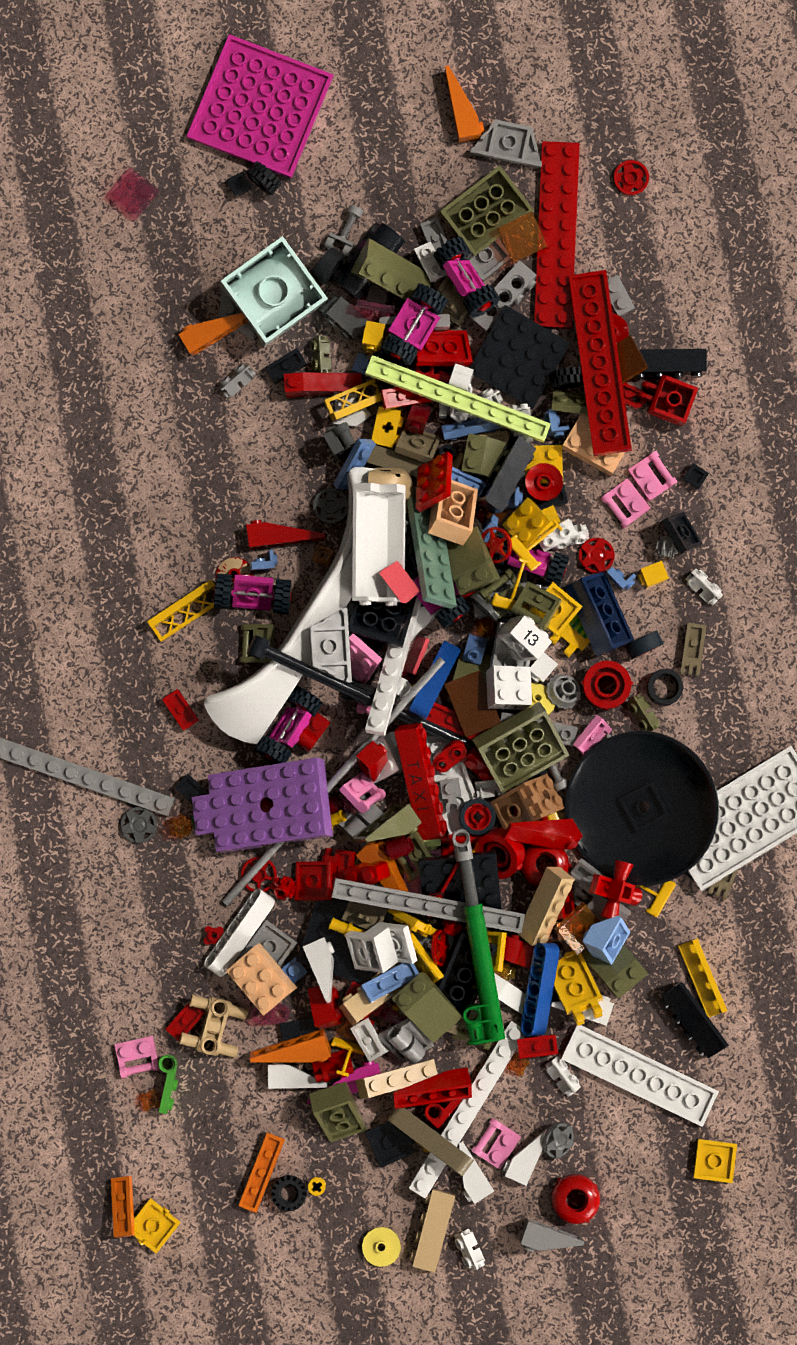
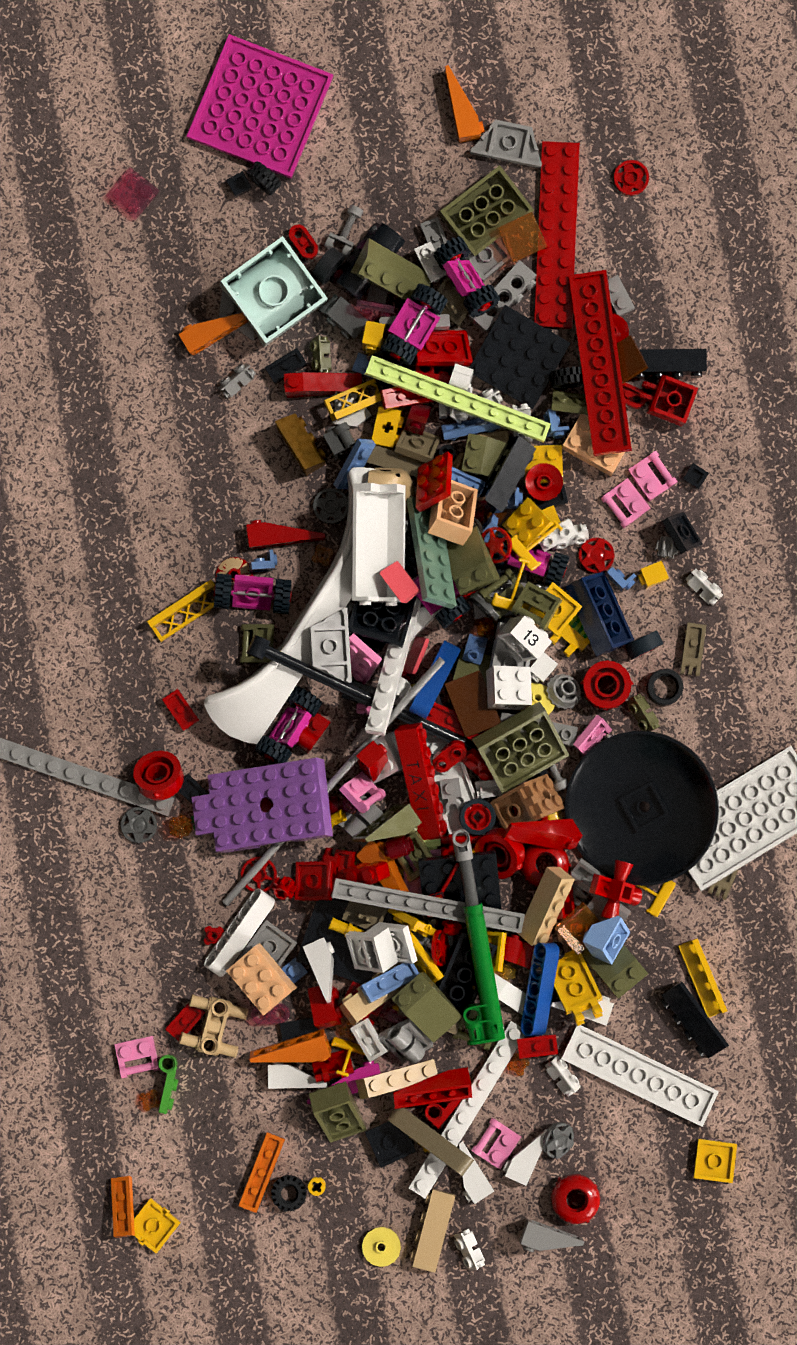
(155, 765): none -> red piece
(301, 443): none -> pearl gold slope
(306, 241): none -> red plate

